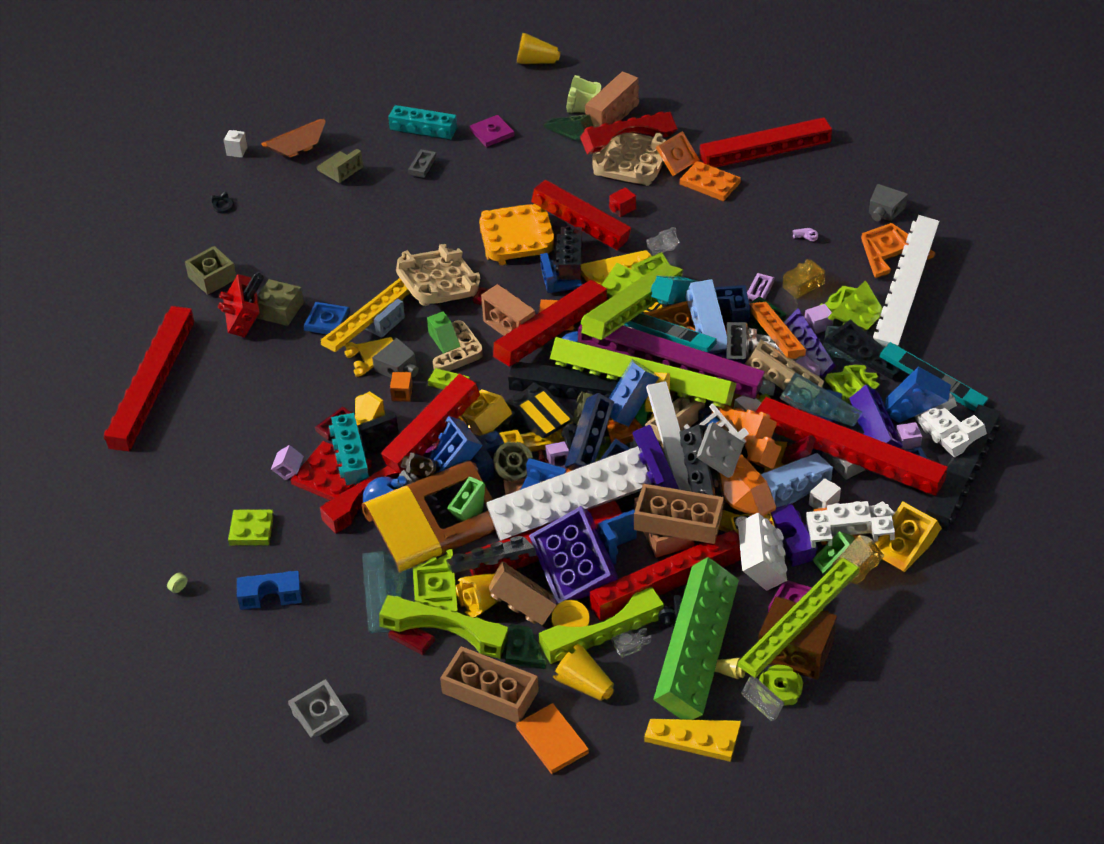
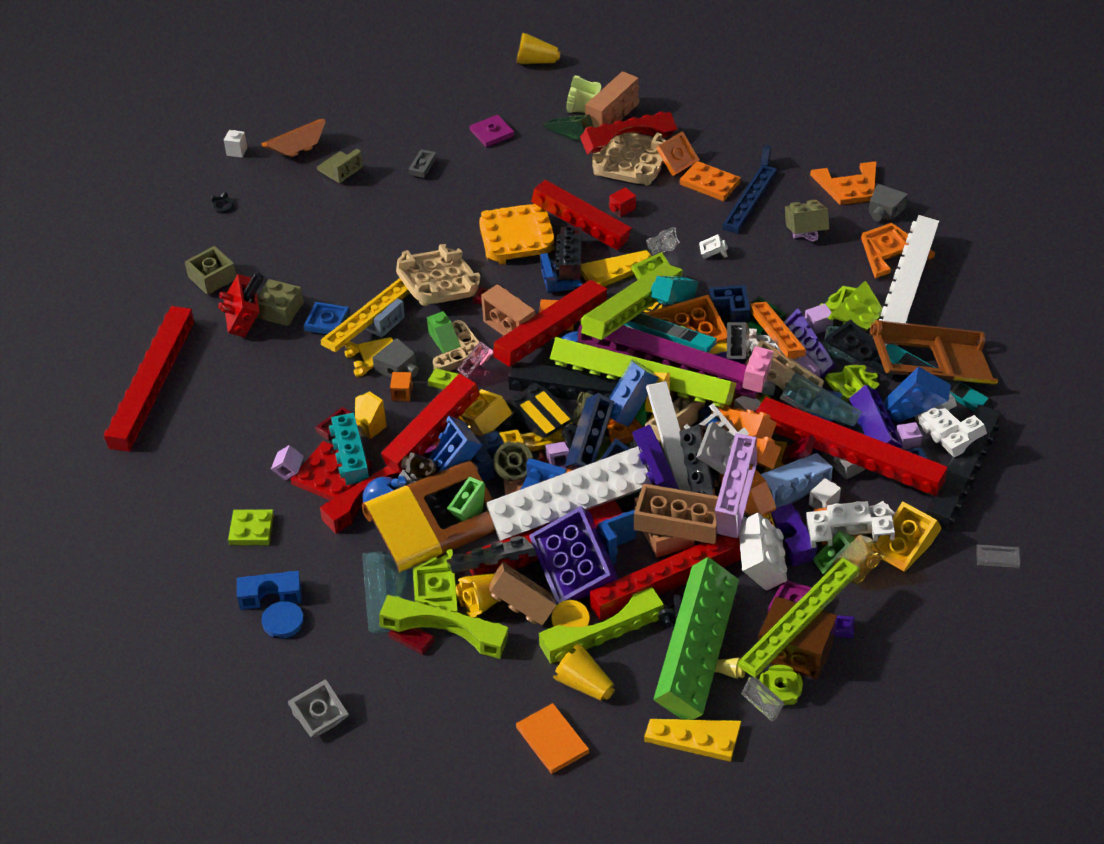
(177, 582): yellowish green tile -> none
(282, 619): none -> blue tile
(378, 432): black bracket -> none
(422, 122): teal brick -> none
(473, 364): none -> clear pink slope
(489, 684): medium nougat brick -> none
(523, 648): clear green wing -> none
(619, 279): lime plate -> none
(630, 643): clear plate -> none
(706, 313): light blue wedge -> none
(713, 246): none -> white bracket
(736, 485): none -> lavender window
(749, 199): none -> dark blue tile
(758, 369): none -> bright pink brick
(766, 143): red brick -> none
(766, 155): none -> dark blue tile
(766, 290): lavender tile -> none
(803, 278): clear yellow brick -> none
(806, 217): none -> olive brick
(844, 626): none -> dark purple tile
(849, 188): none -> orange wing
(955, 350): none -> dark orange piece
(998, 556): none -> clear tile

